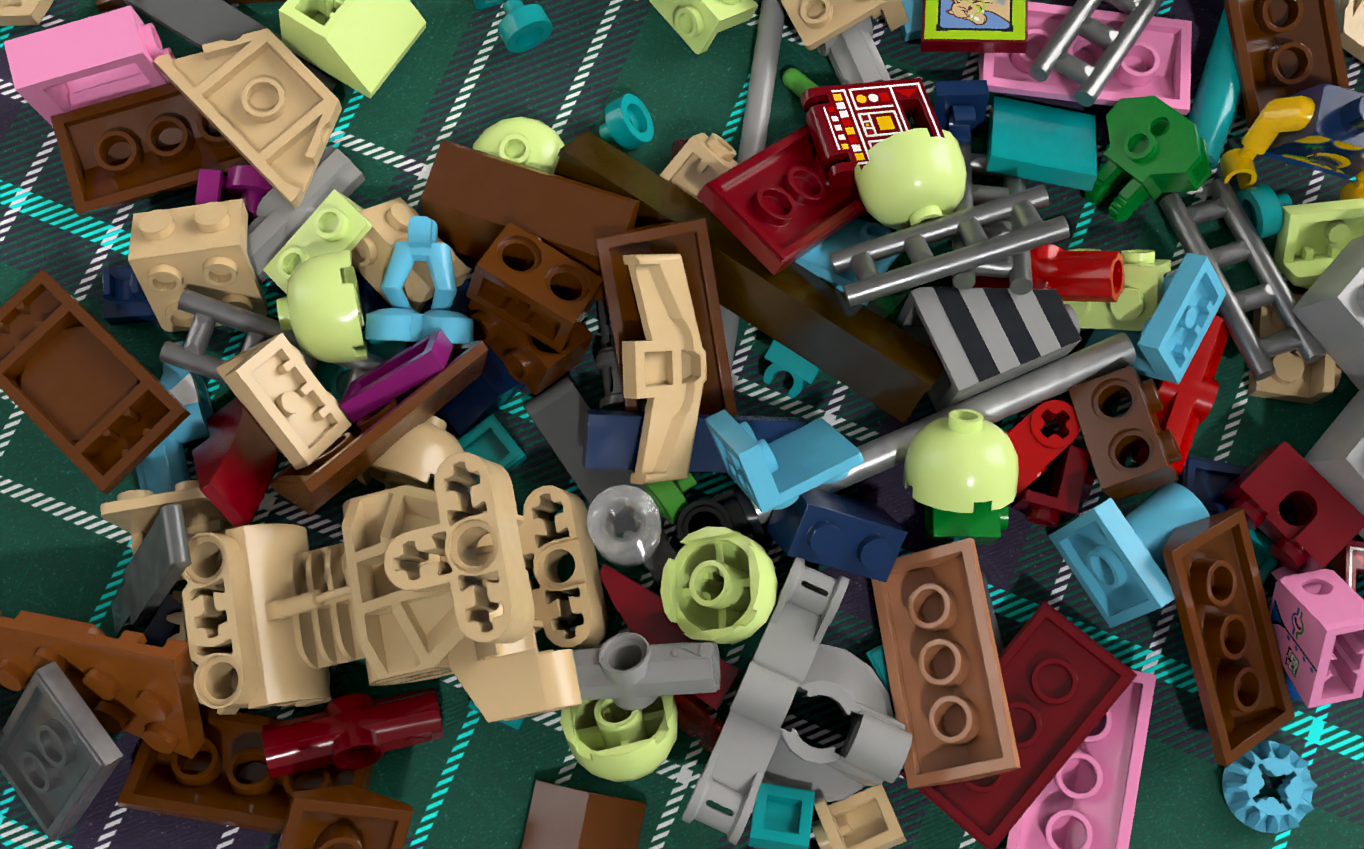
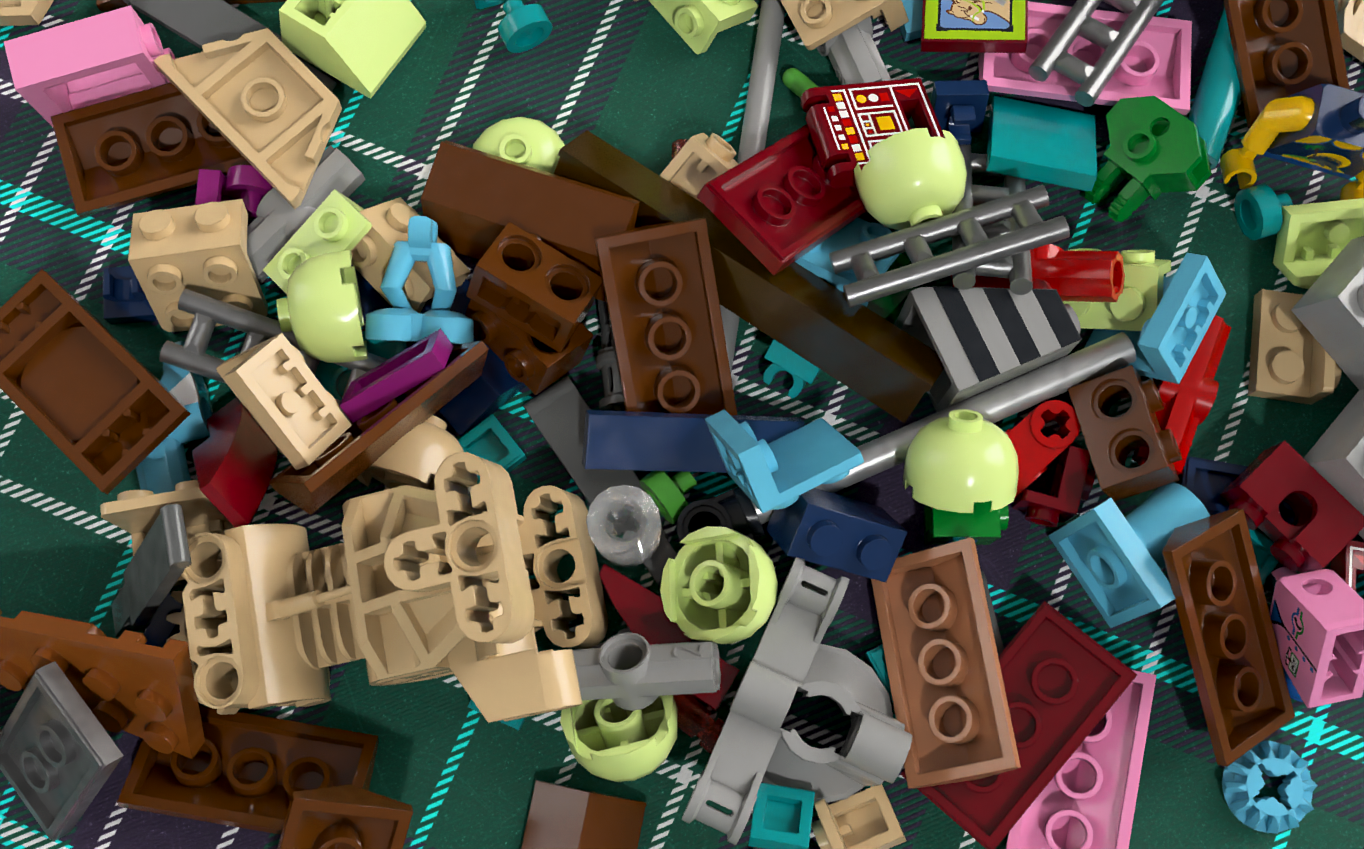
(351, 732): dark red piece -> none
(627, 122): teal tile -> none
(664, 367): tan plate -> none
(1273, 287): flat silver bar -> none

